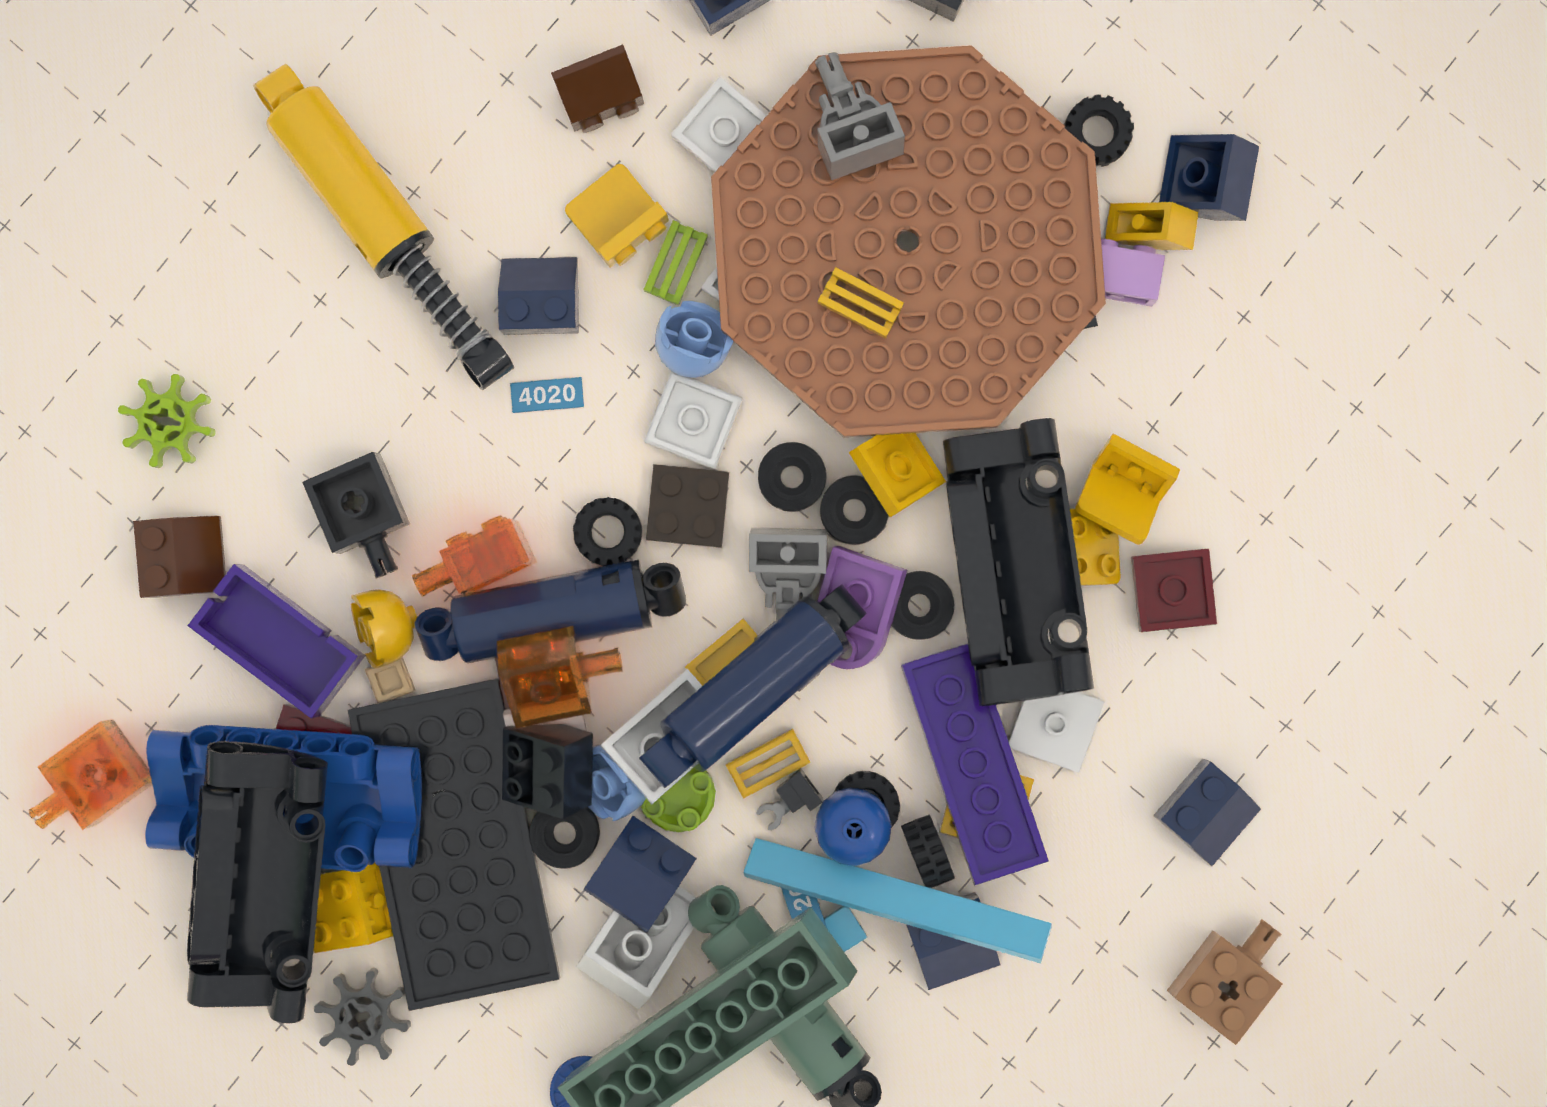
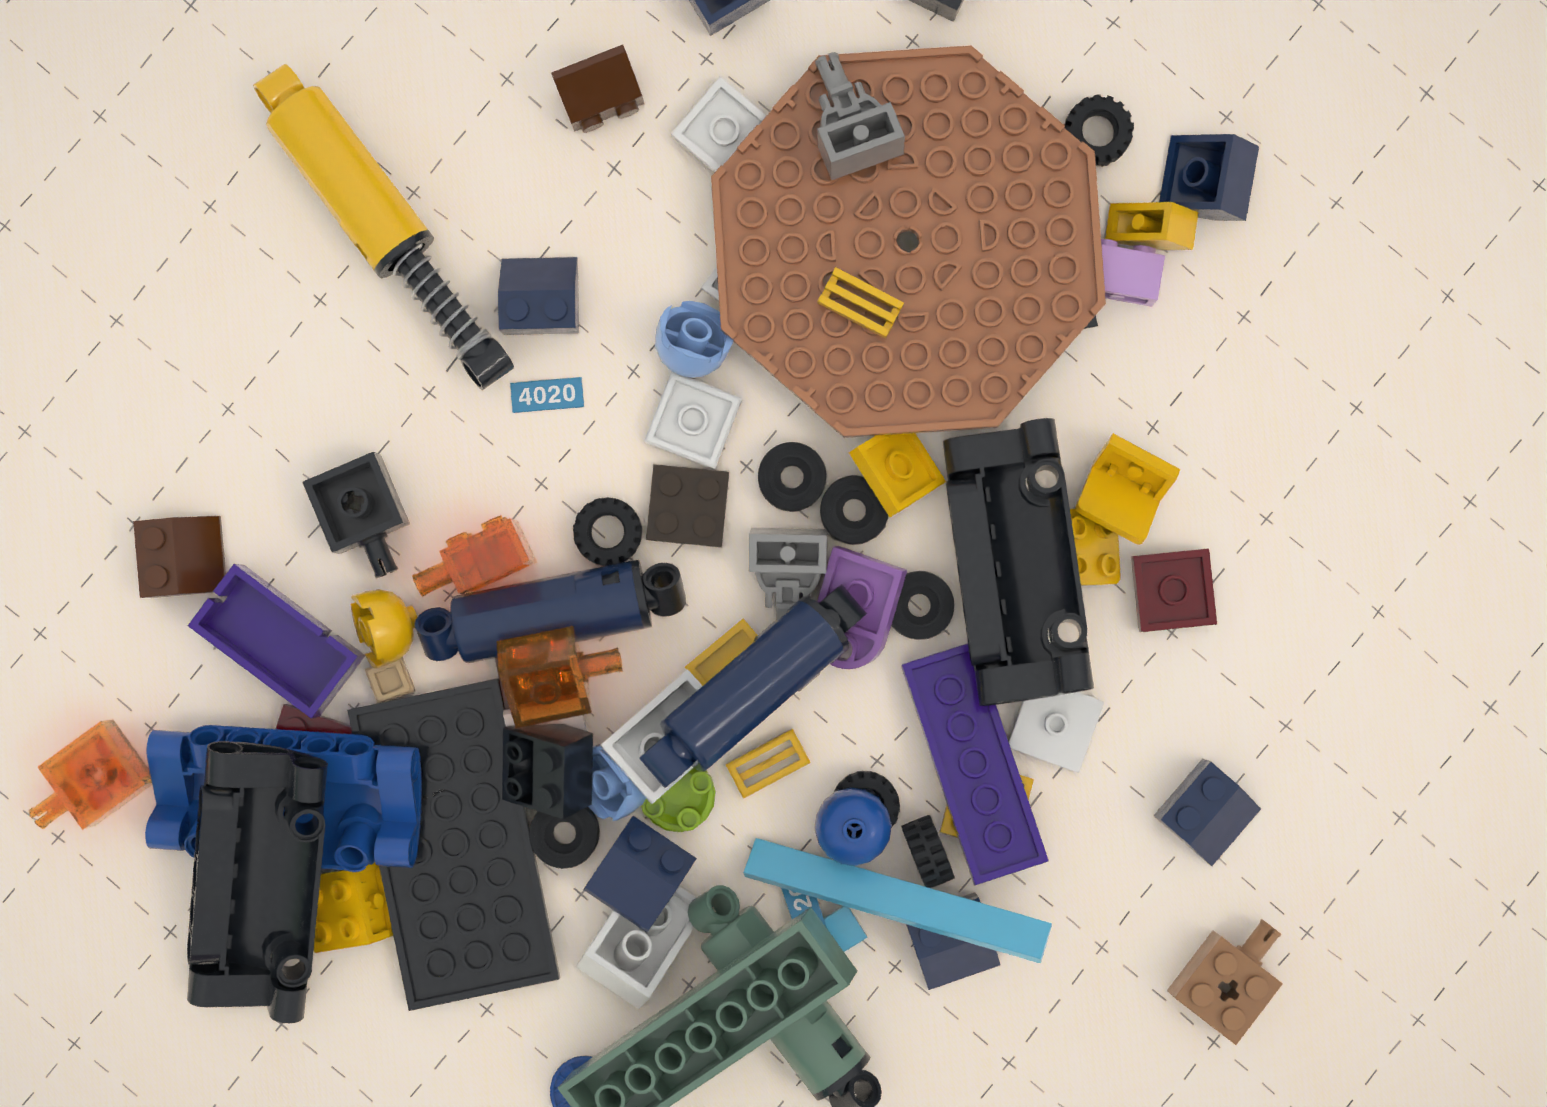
(164, 436): lime gear -> none
(367, 1031): dark grey gear -> none
(617, 215): yellow bracket -> none
(688, 233): lime tile -> none
(794, 794): black piece -> none

